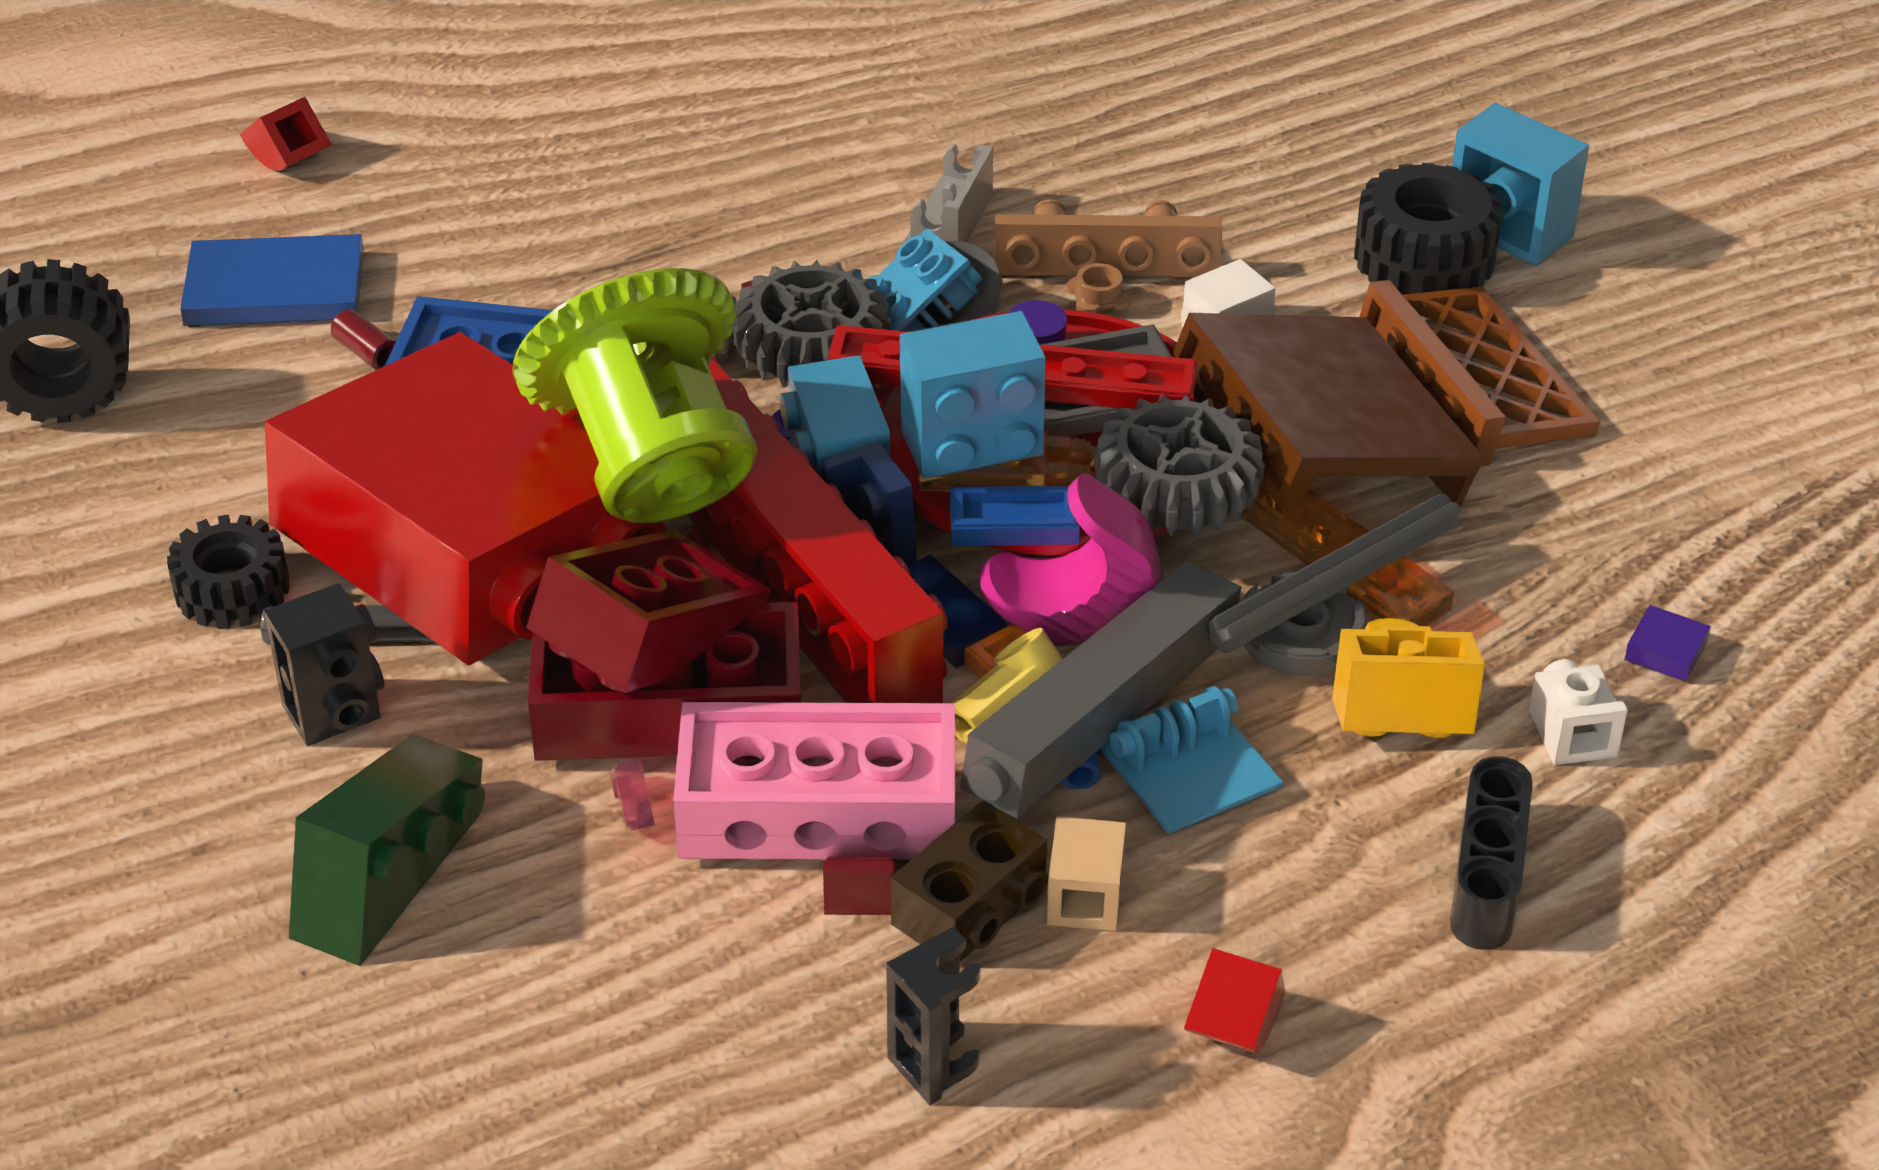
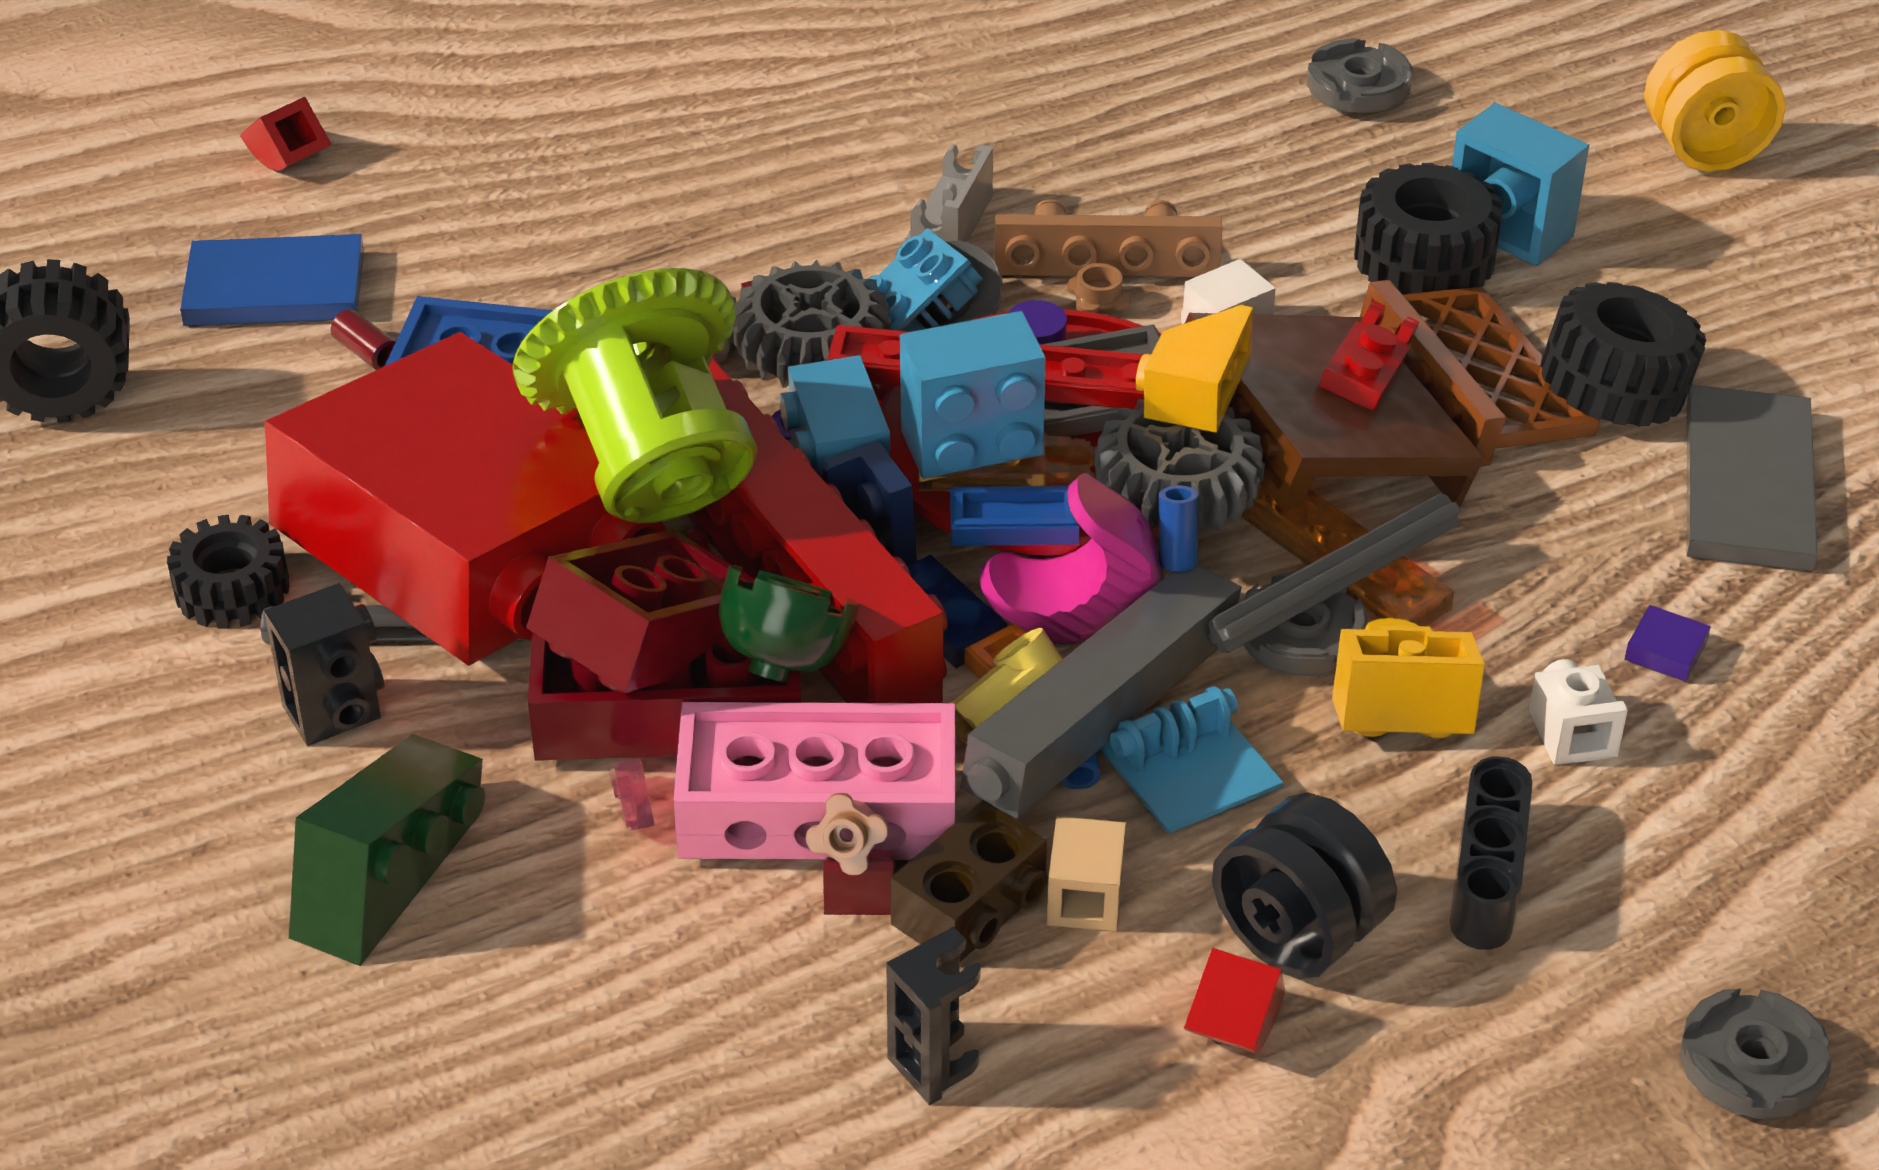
(783, 623): none -> dark green cylinder
(855, 815): none -> medium nougat plate
(1178, 528): none -> blue piece
(1196, 369): none -> yellow slope
(1304, 885): none -> black wheel
(1359, 76): none -> dark grey plate
(1368, 359): none -> red hinge
(1622, 354): none -> black tyre
(1714, 100): none -> yellow wheel
(1750, 478): none -> dark grey tile
(1755, 1053): none -> dark grey plate

